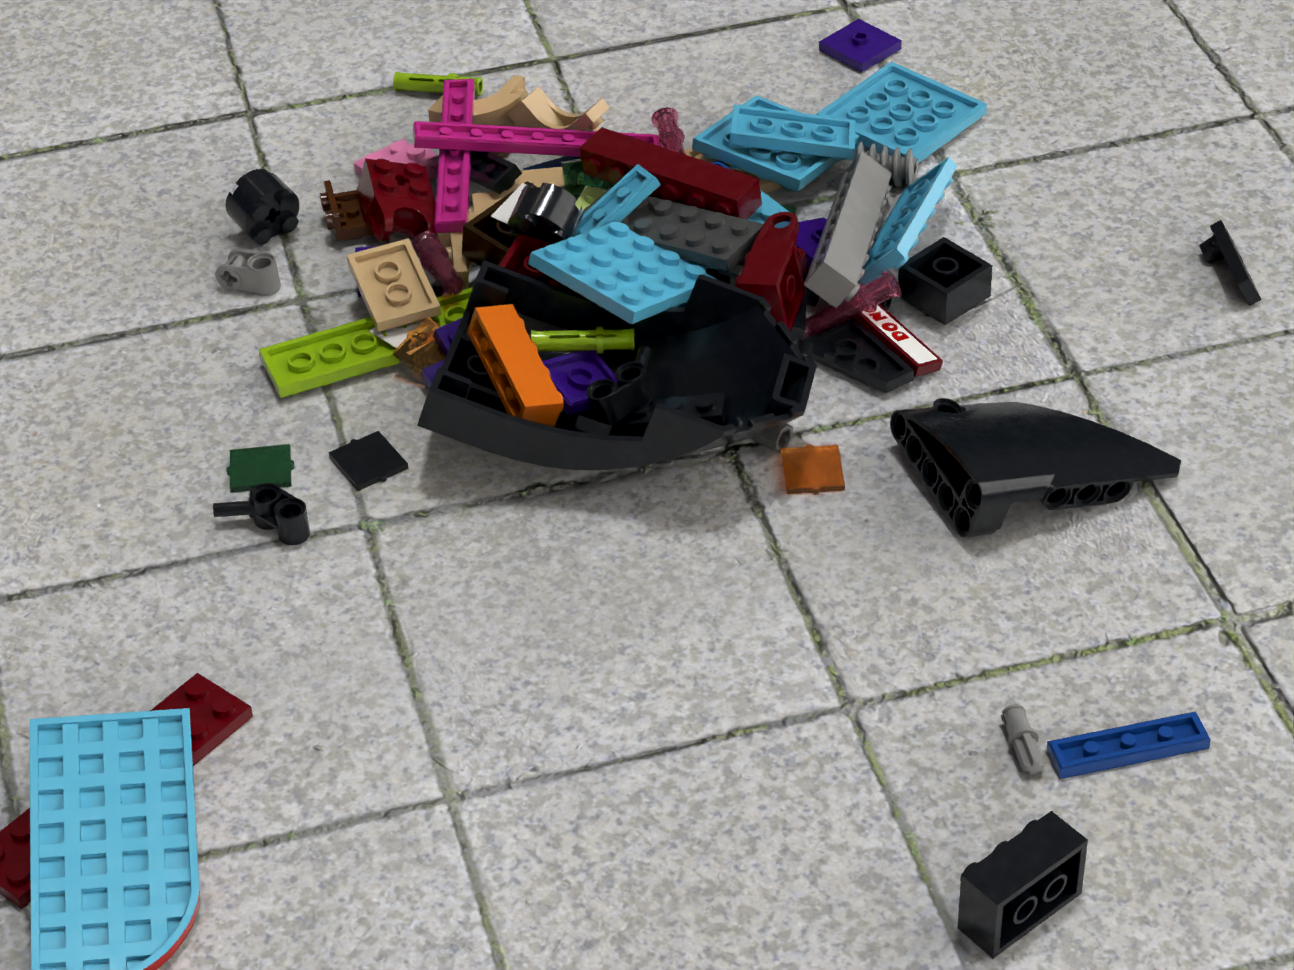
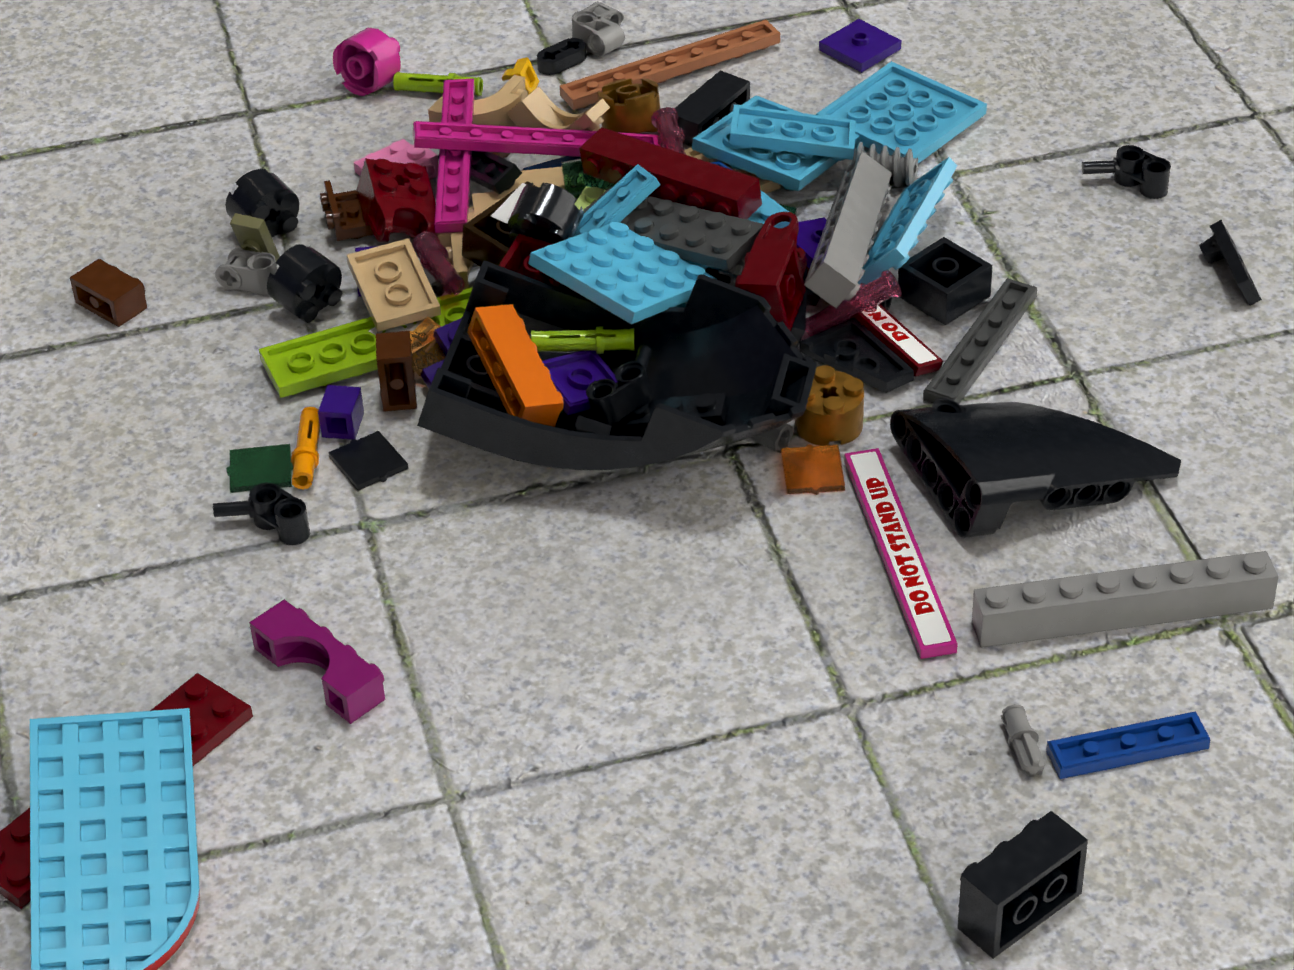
(108, 292): none -> reddish brown brick
(253, 234): none -> olive plate
(290, 636): none -> magenta arch
(305, 282): none -> black brick
(305, 455): none -> light orange pin
(341, 412): none -> dark purple brick
(367, 61): none -> dark pink brick
(396, 371): none -> reddish brown brick
(525, 69): none -> yellow tile
(561, 56): none -> black beam
(599, 28): none -> light grey piece
(630, 105): none -> pearl gold brick
(675, 61): none -> nougat plate
(711, 103): none -> black brick
(832, 408): none -> pearl gold brick
(900, 554): none -> tile
(981, 342): none -> dark grey tile
(1124, 599): none -> light grey brick
(1135, 167): none -> black beam

